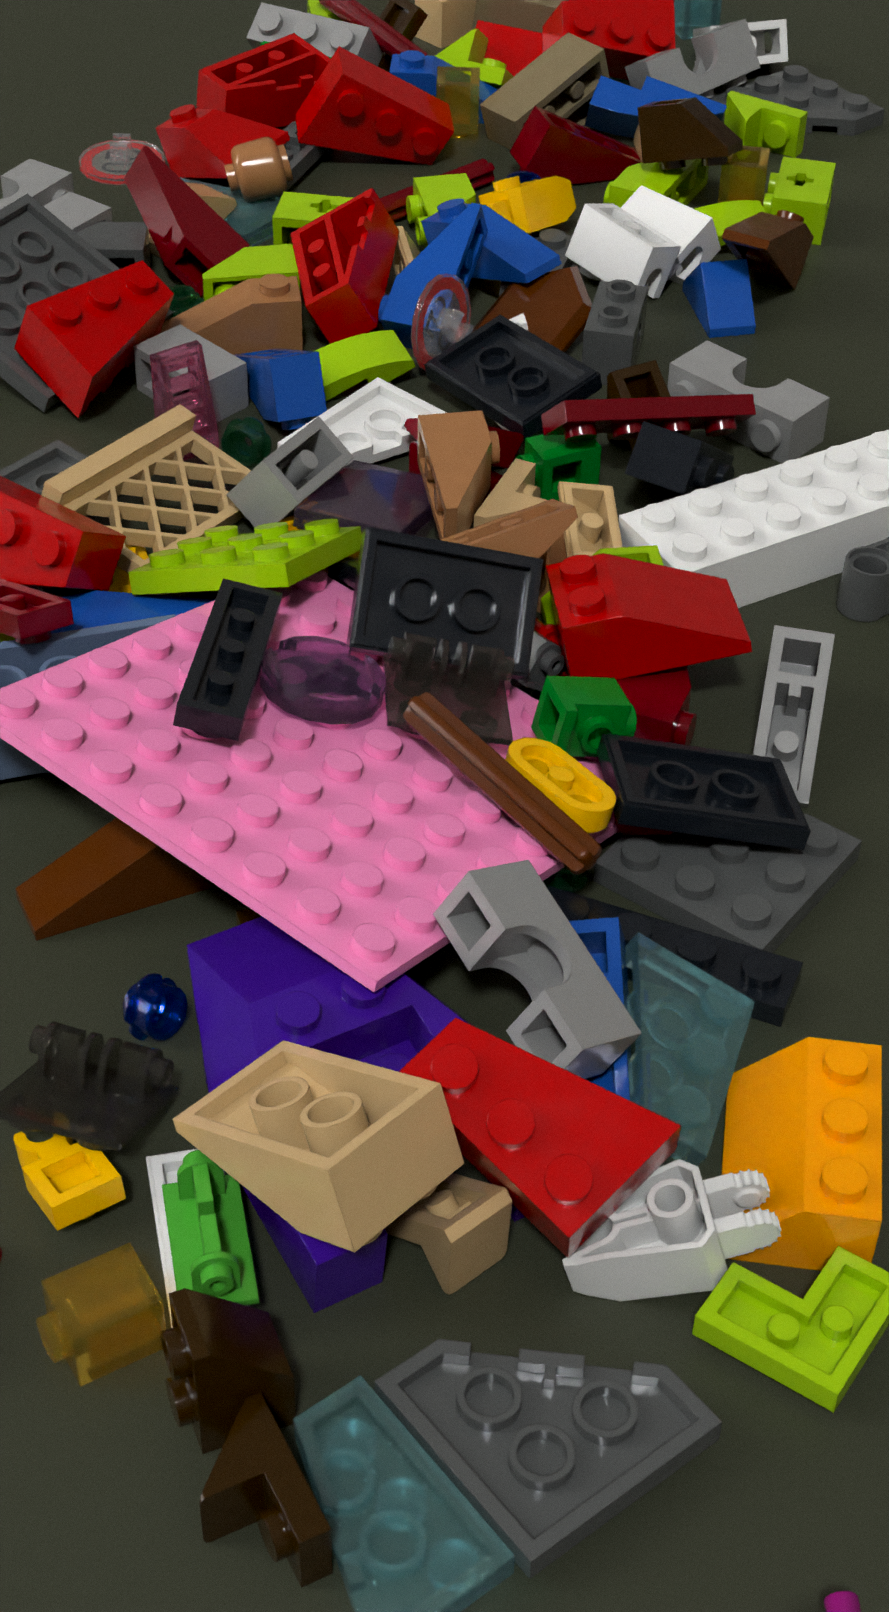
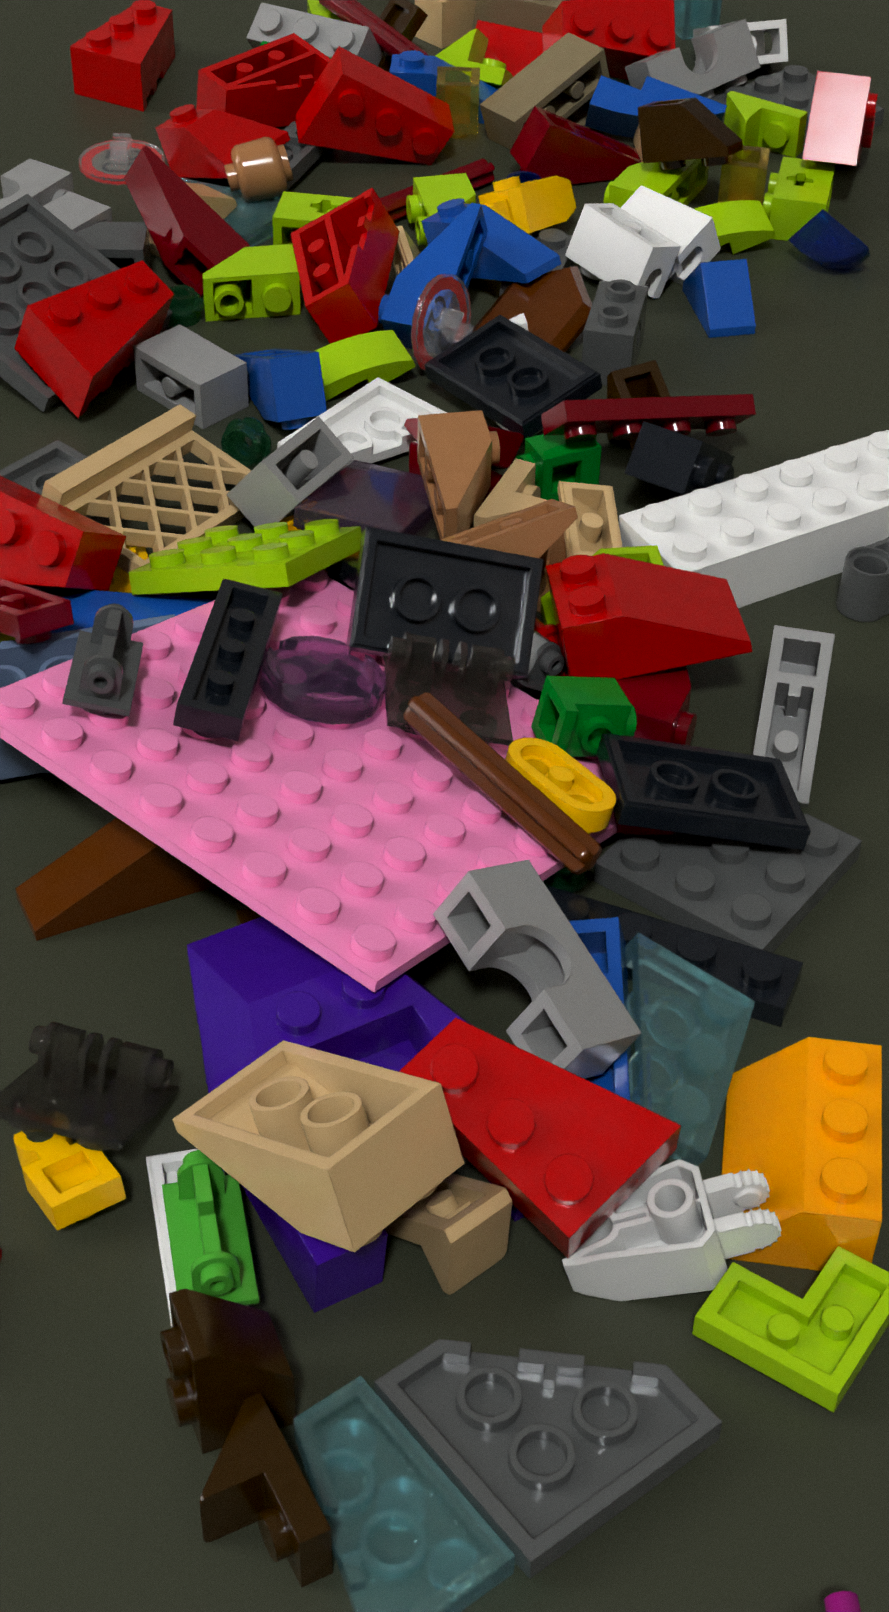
(102, 1315): clear yellow brick -> none
(105, 664): none -> dark grey hinge
(125, 56): none -> red wedge
(154, 1008): clear blue plate -> none
(196, 380): clear pink slope -> none
(249, 316): medium nougat slope -> none
(772, 245): reddish brown slope -> none
(787, 416): light grey arch -> none
(829, 243): none -> clear blue brick
(840, 118): none -> wedge

